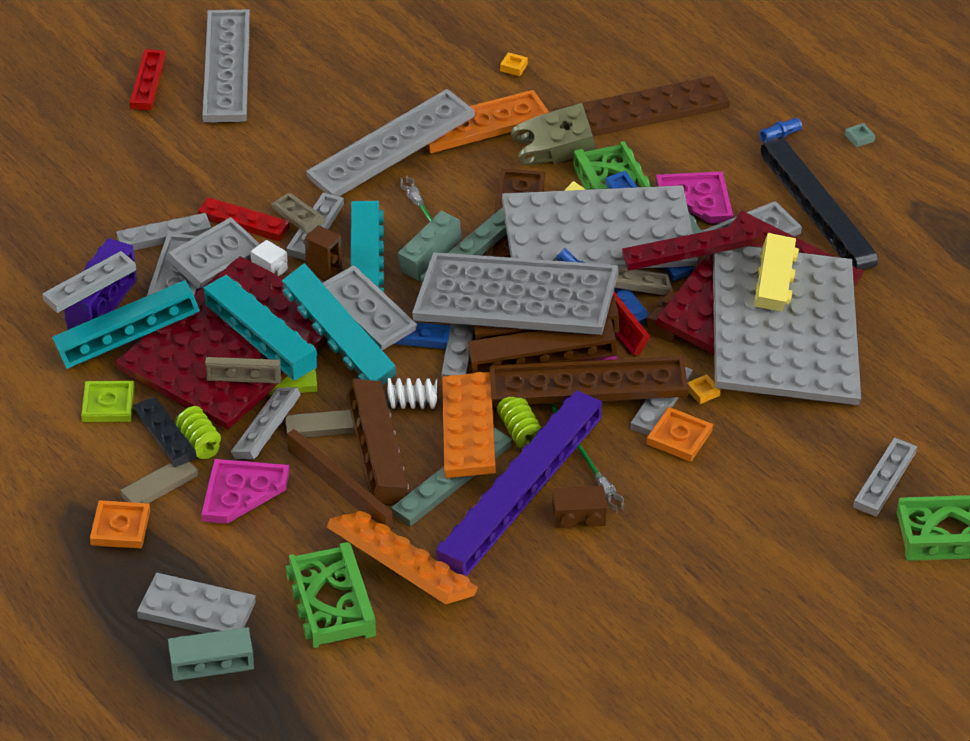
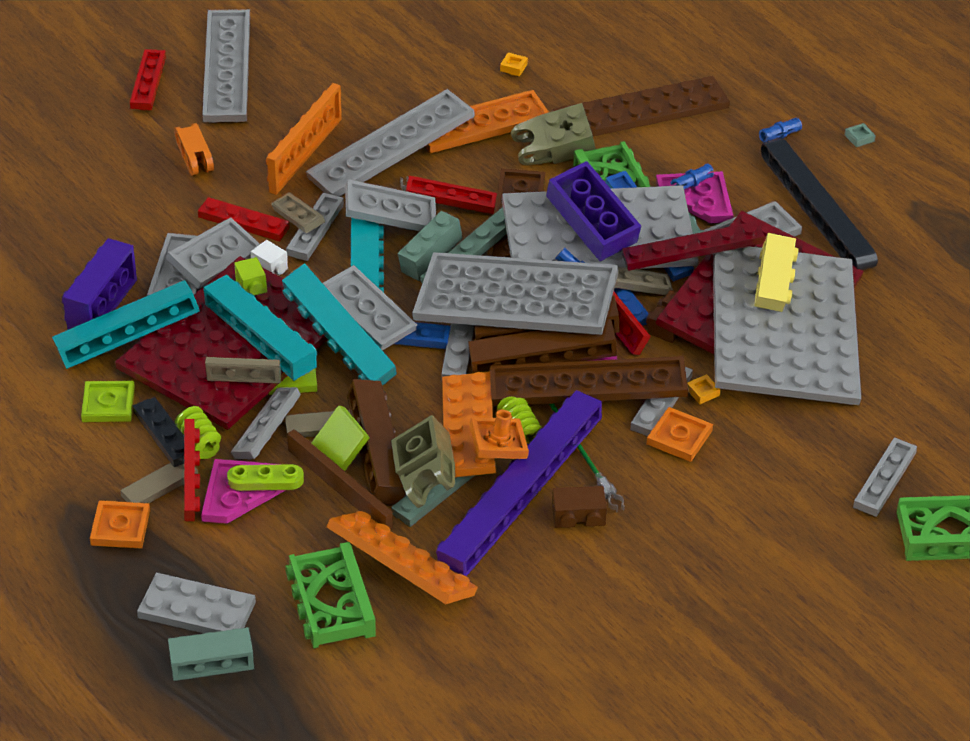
(89, 281): light grey plate -> none
(156, 233): light grey plate -> none
(191, 459): none -> red plate
(194, 148): none -> orange piece
(251, 276): none -> lime brick
(265, 477): none -> lime plate
(304, 138): none -> orange plate
(323, 253): reddish brown brick -> none
(341, 438): none -> lime tile
(388, 205): none -> light grey plate
(412, 393): white piece -> none
(424, 459): none -> olive brick
(453, 194): none -> red plate
(499, 437): none -> orange plate
(593, 211): none -> dark purple brick
(693, 177): none -> blue pin

